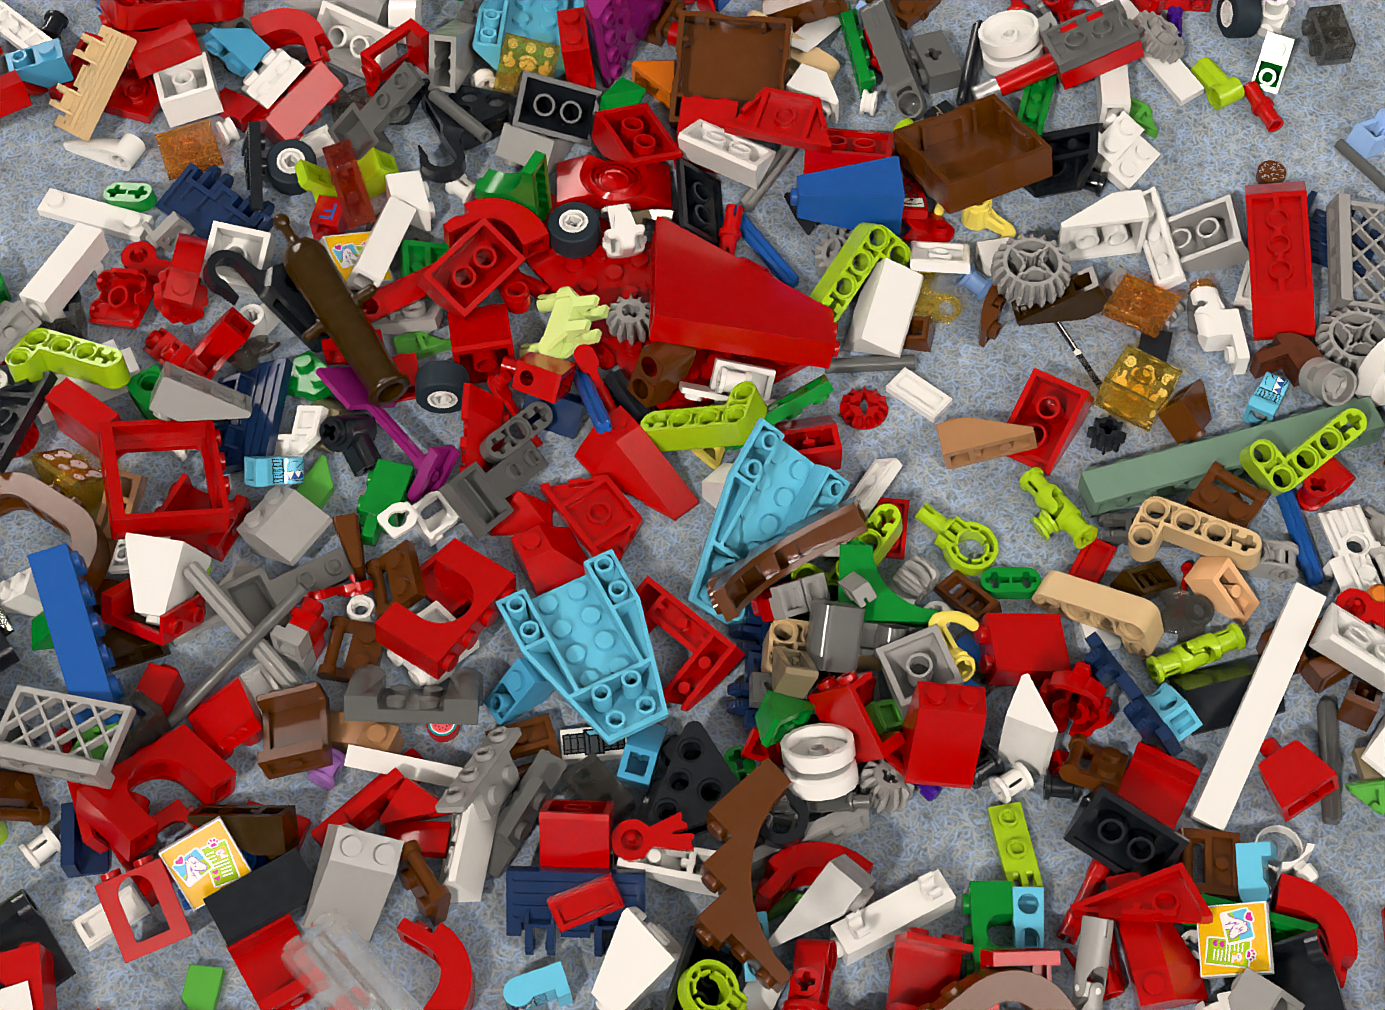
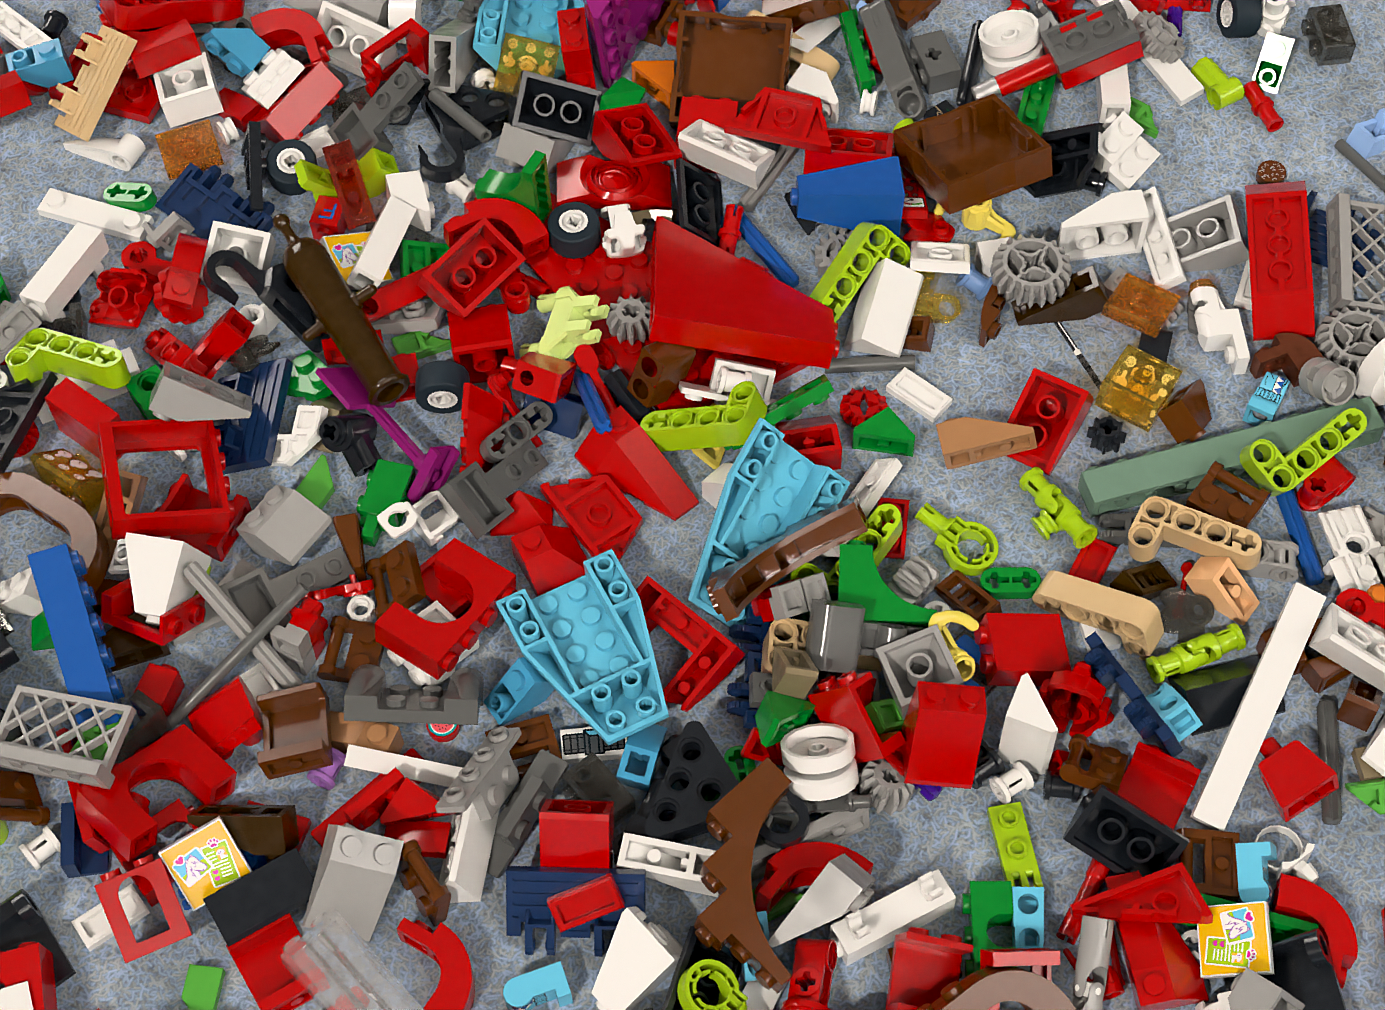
(273, 470): medium azure leg -> none
(634, 839): red piece -> none
(857, 589): light grey piece -> none
(884, 434): none -> green slope

